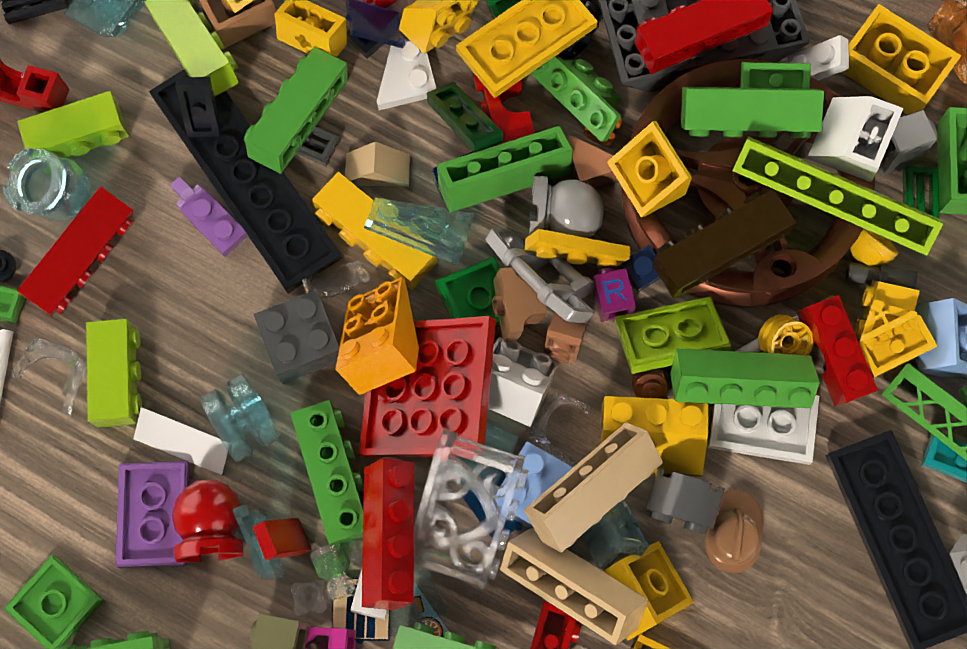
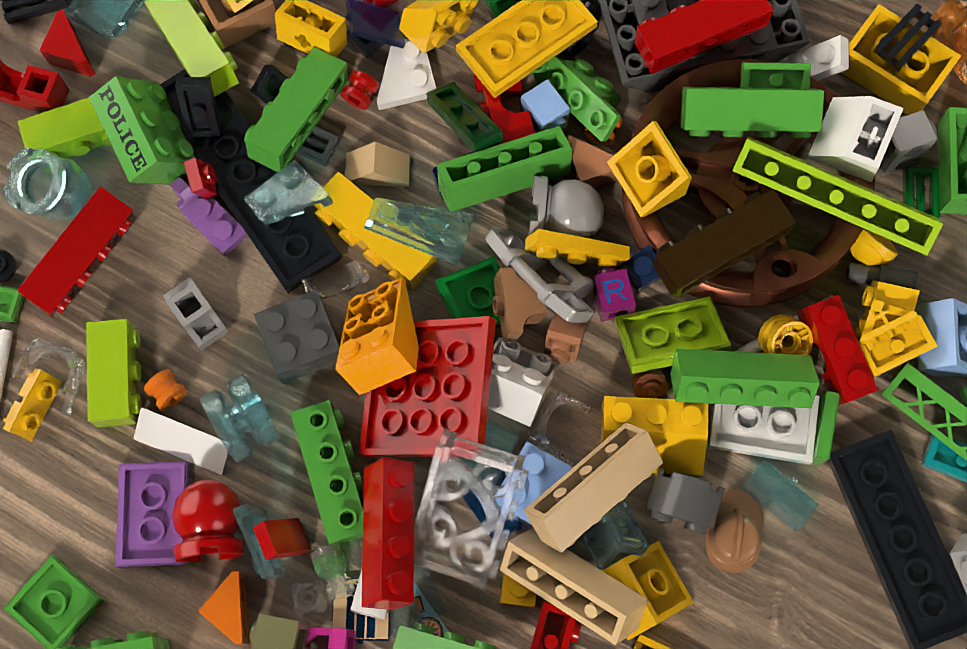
(38, 395): none -> yellow hinge
(63, 47): none -> red slope
(142, 130): none -> bright green brick
(165, 389): none -> orange wheel
(195, 314): none -> light grey brick
(201, 178): none -> red plate
(228, 608): none -> orange slope
(268, 83): none -> black plate
(286, 194): none -> clear light blue wing
(359, 89): none -> red wheel
(516, 594): none -> yellow plate
(545, 107): none -> light blue brick
(780, 495): none -> clear light blue panel
(825, 426): none -> bright green tile
(923, 19): none -> black tile

